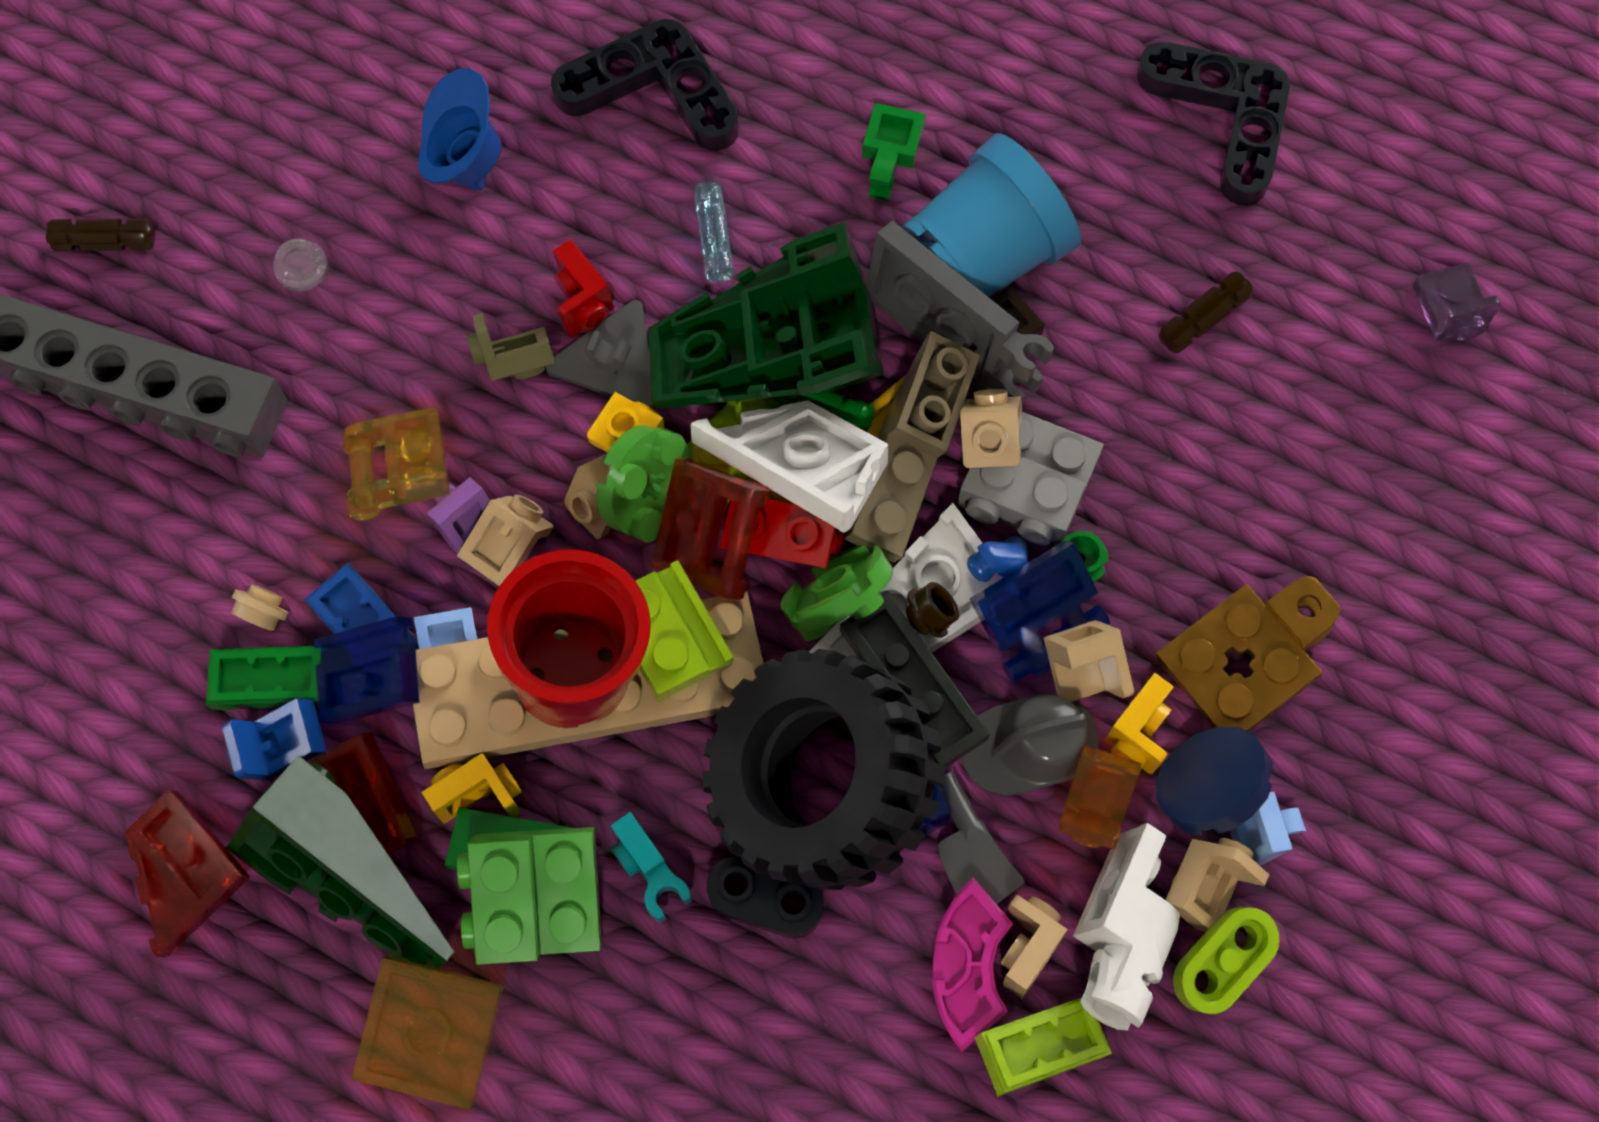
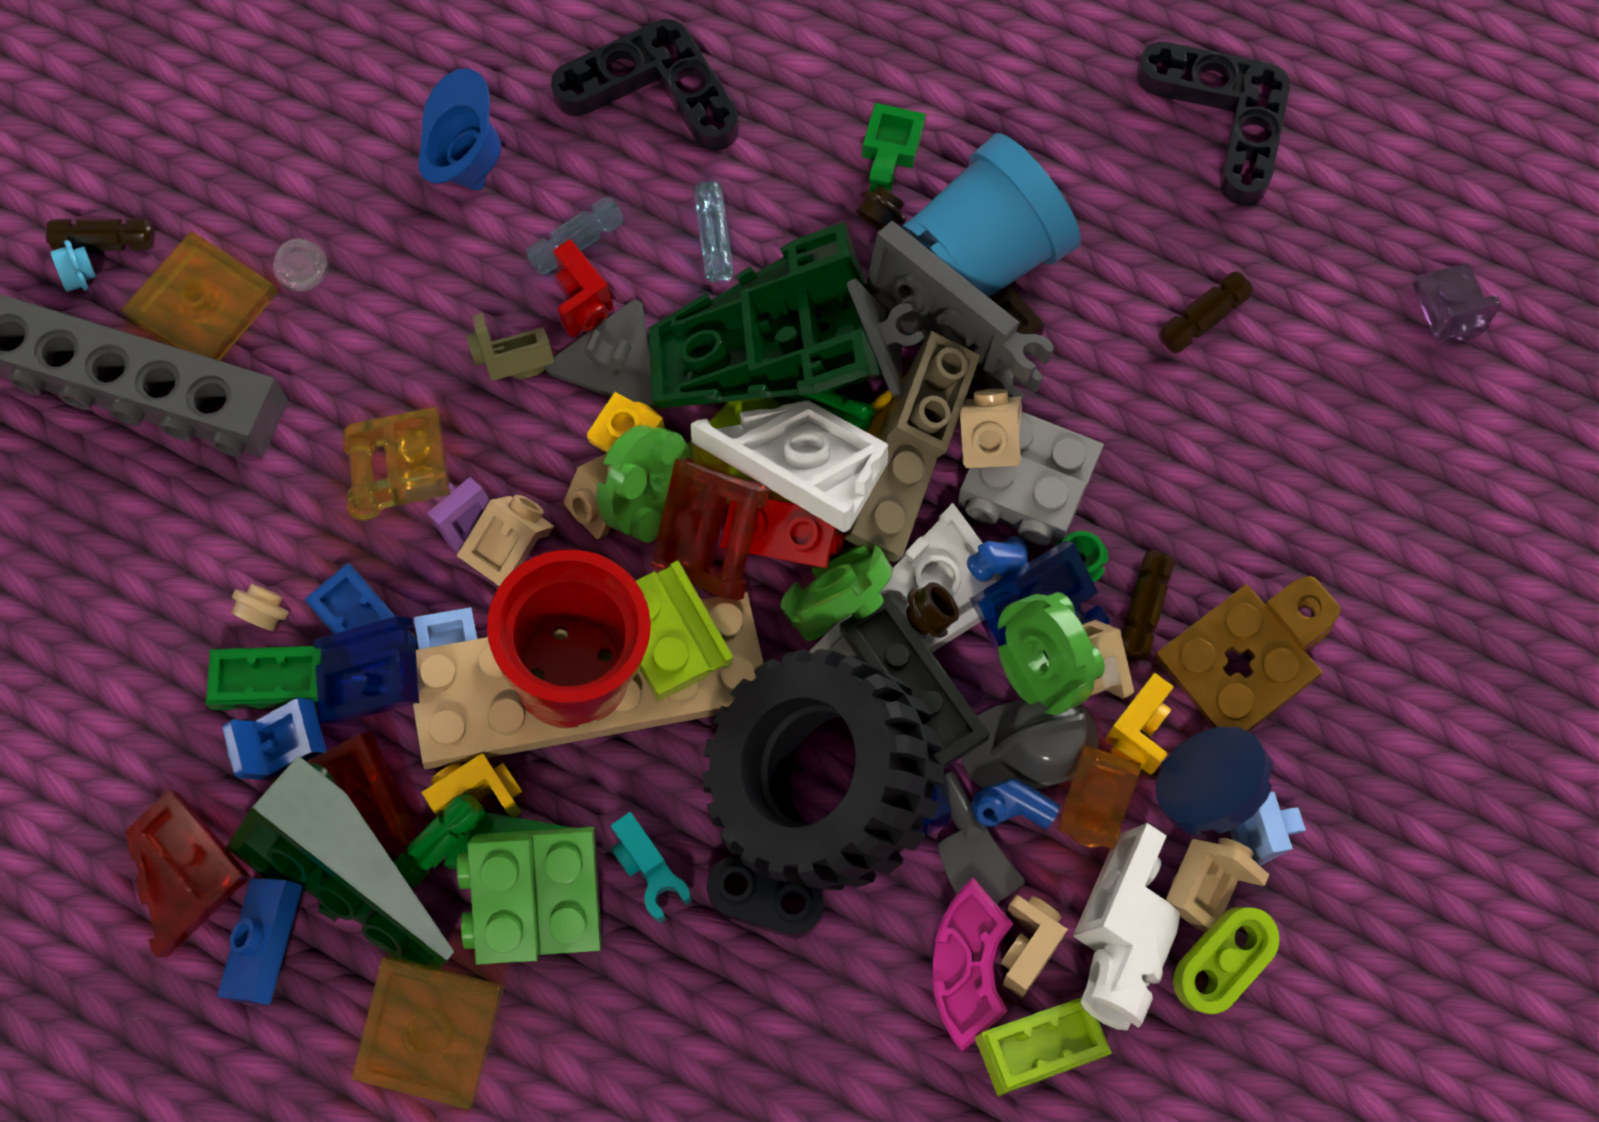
(73, 266): none -> medium azure plate
(200, 299): none -> clear yellow plate
(259, 941): none -> blue plate
(439, 838): none -> green axle
(582, 230): none -> clear light blue axle
(881, 208): none -> dark brown plate
(885, 333): none -> dark grey piece
(1010, 799): none -> blue arm
(1072, 664): none -> bright green plate
(1147, 604): none -> dark brown axle

